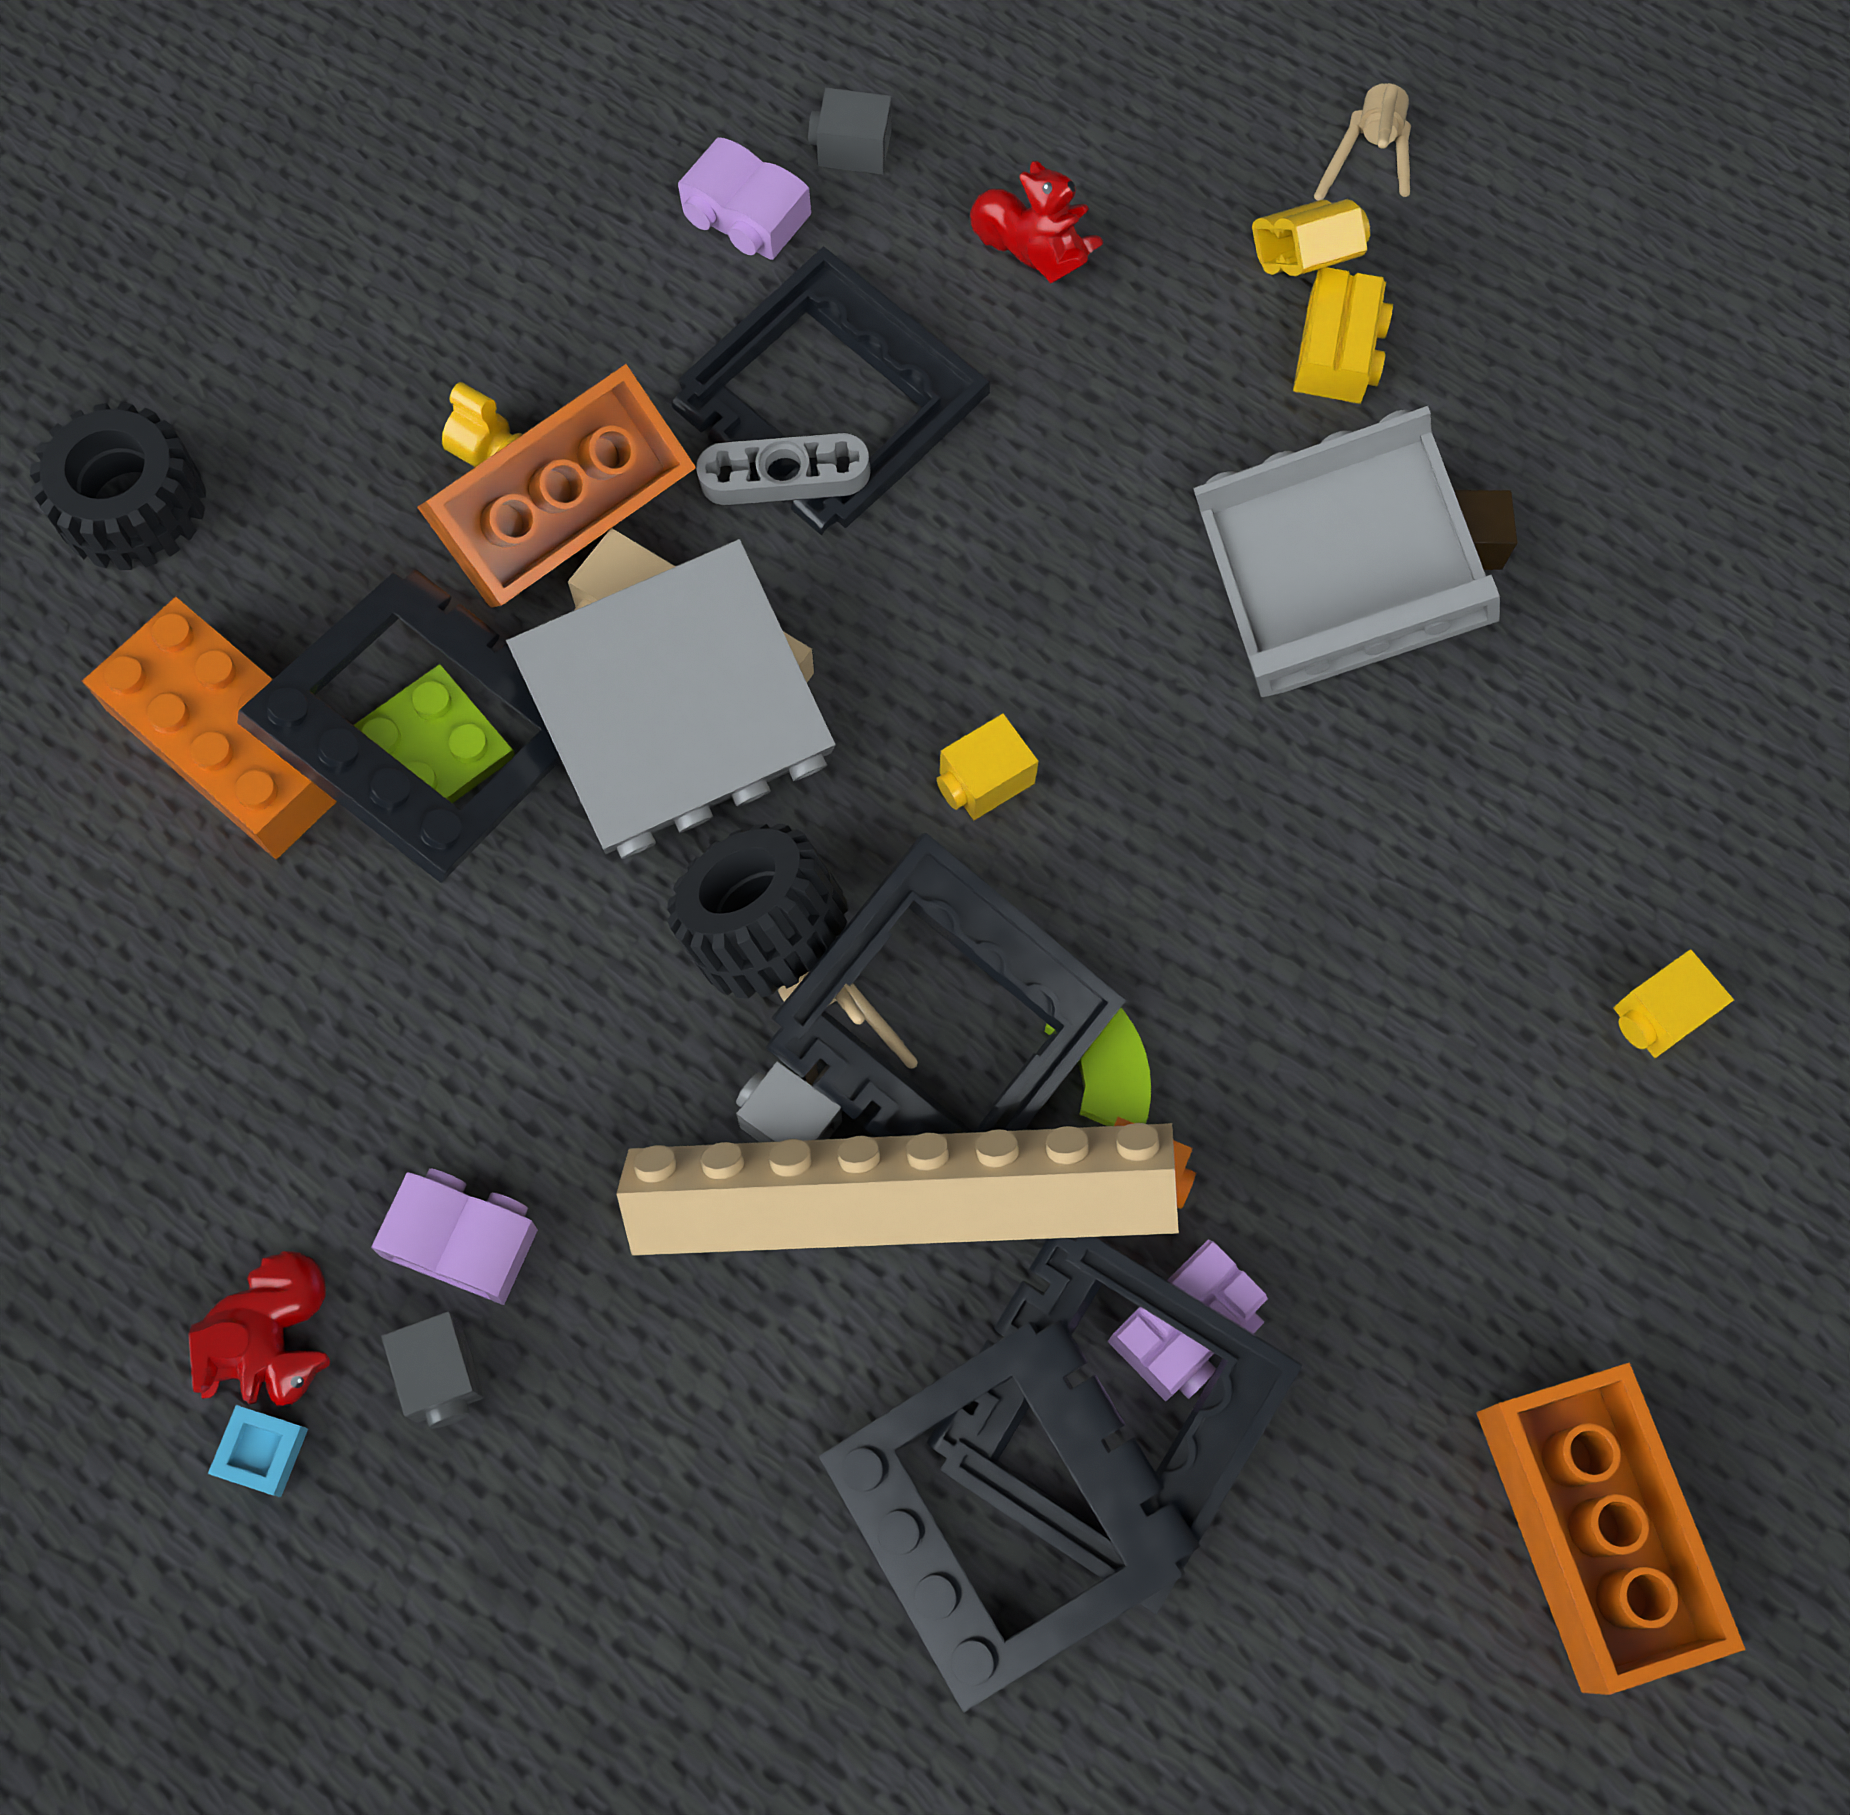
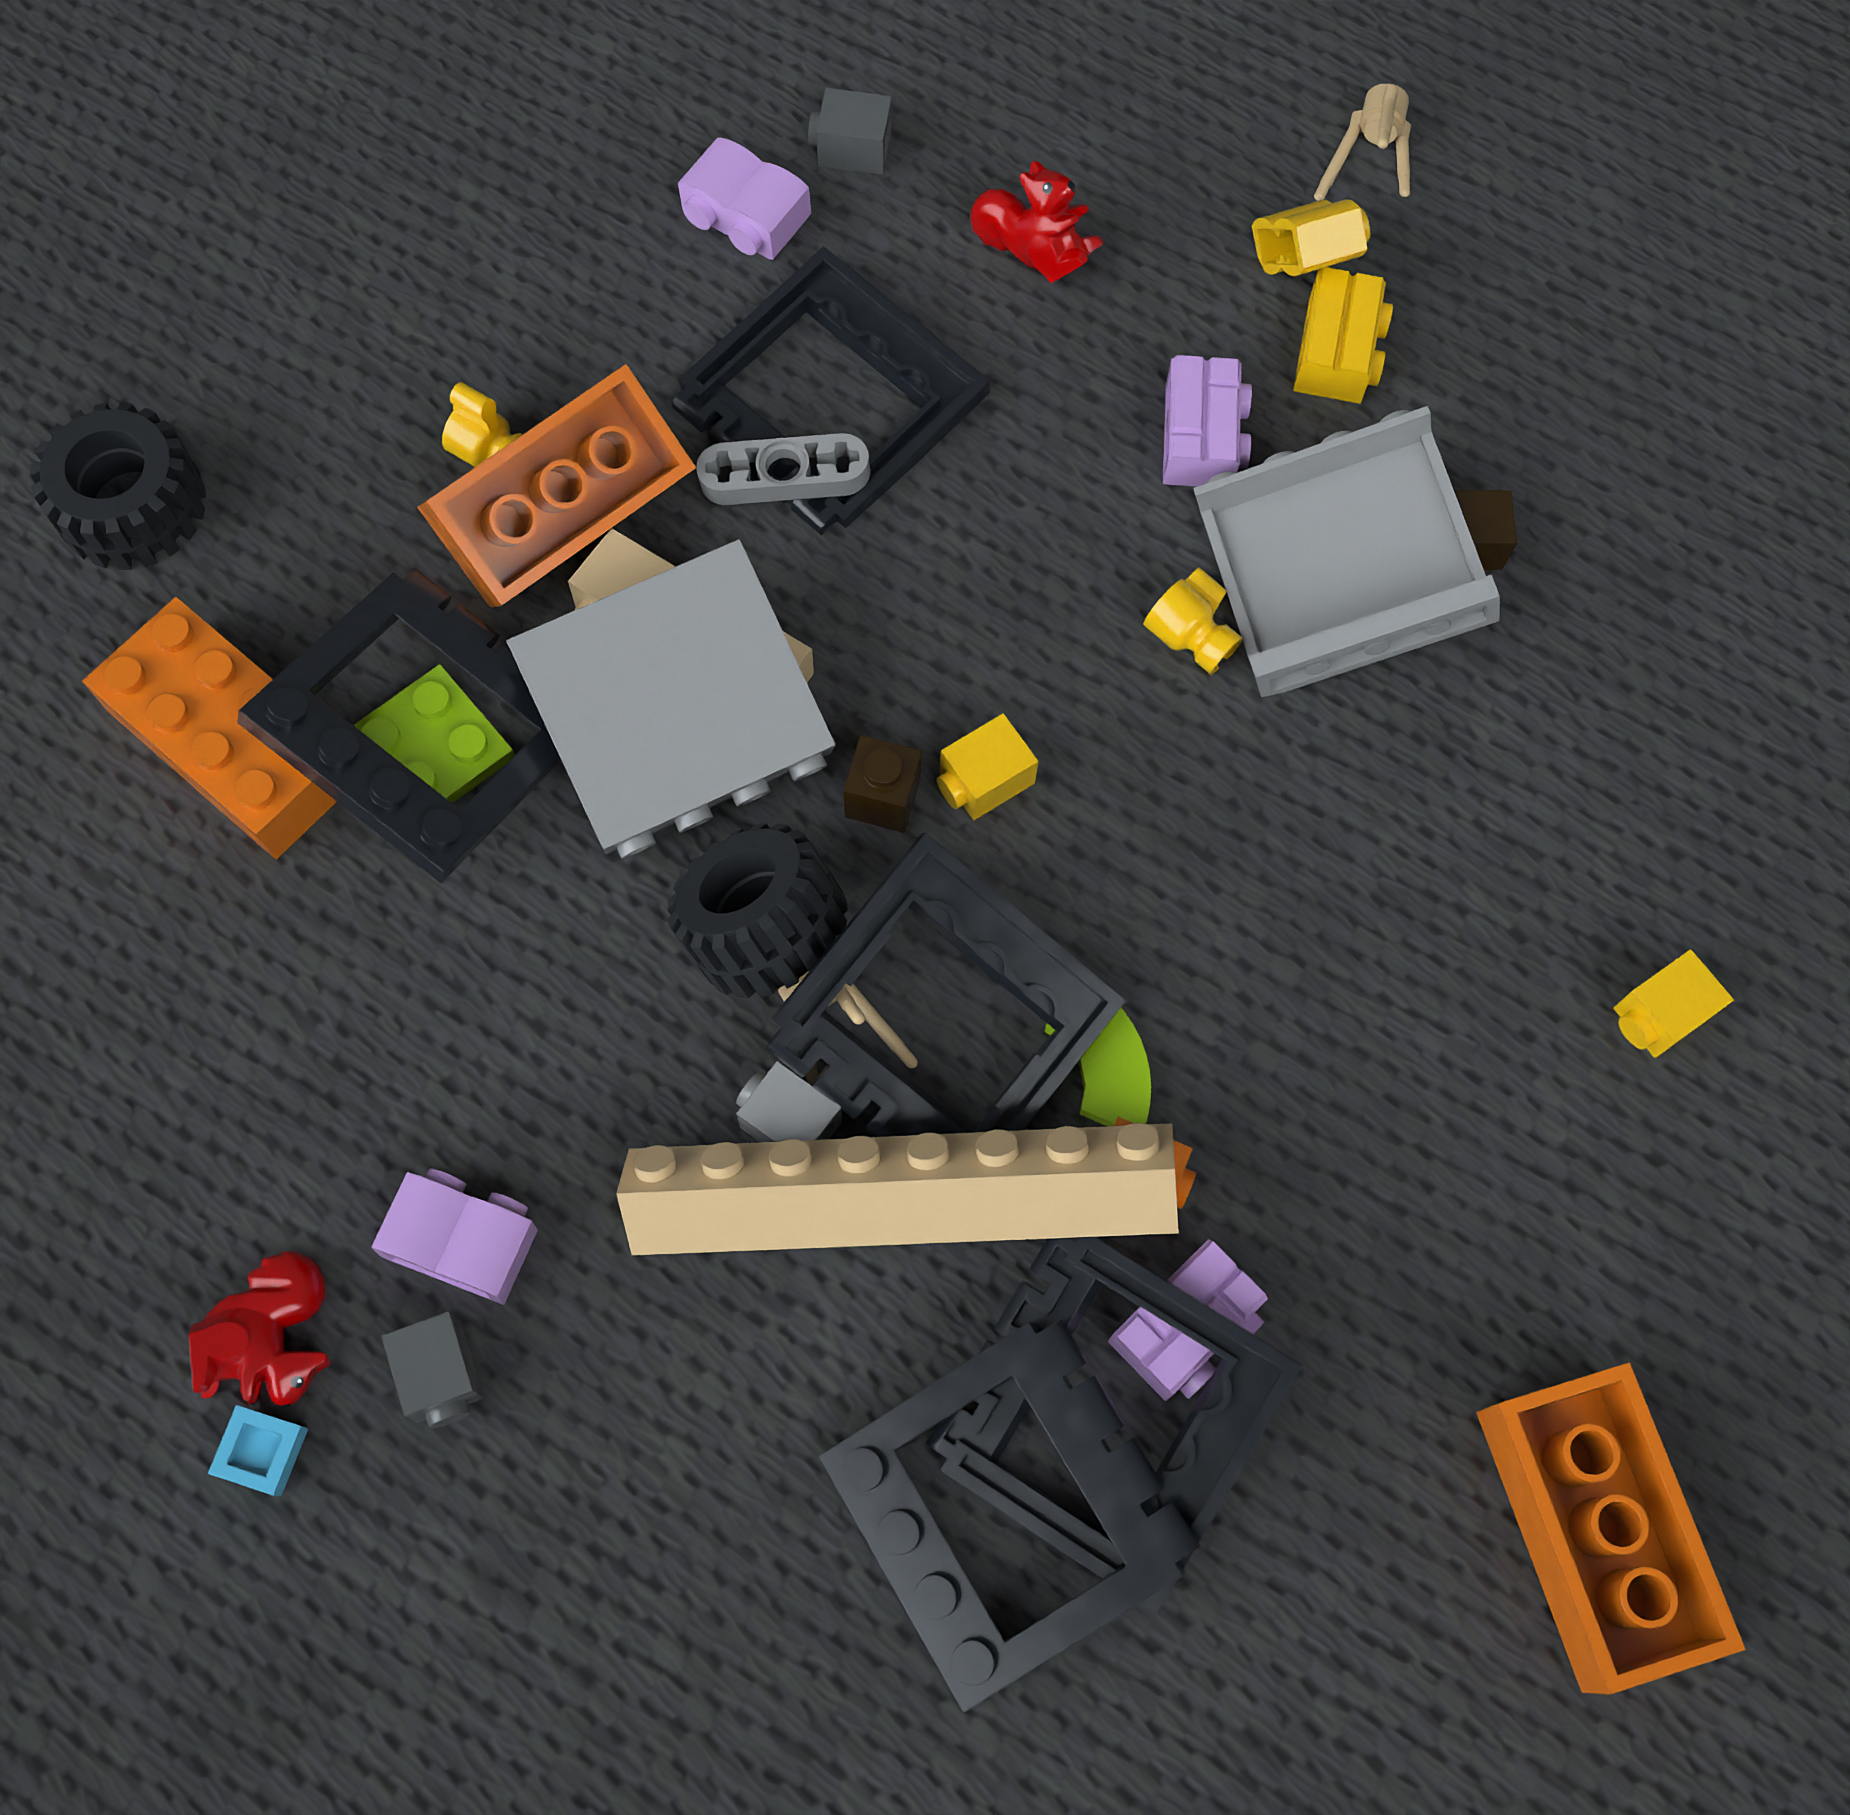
(882, 783): none -> dark brown brick
(1186, 620): none -> yellow piece
(1204, 420): none -> lavender brick

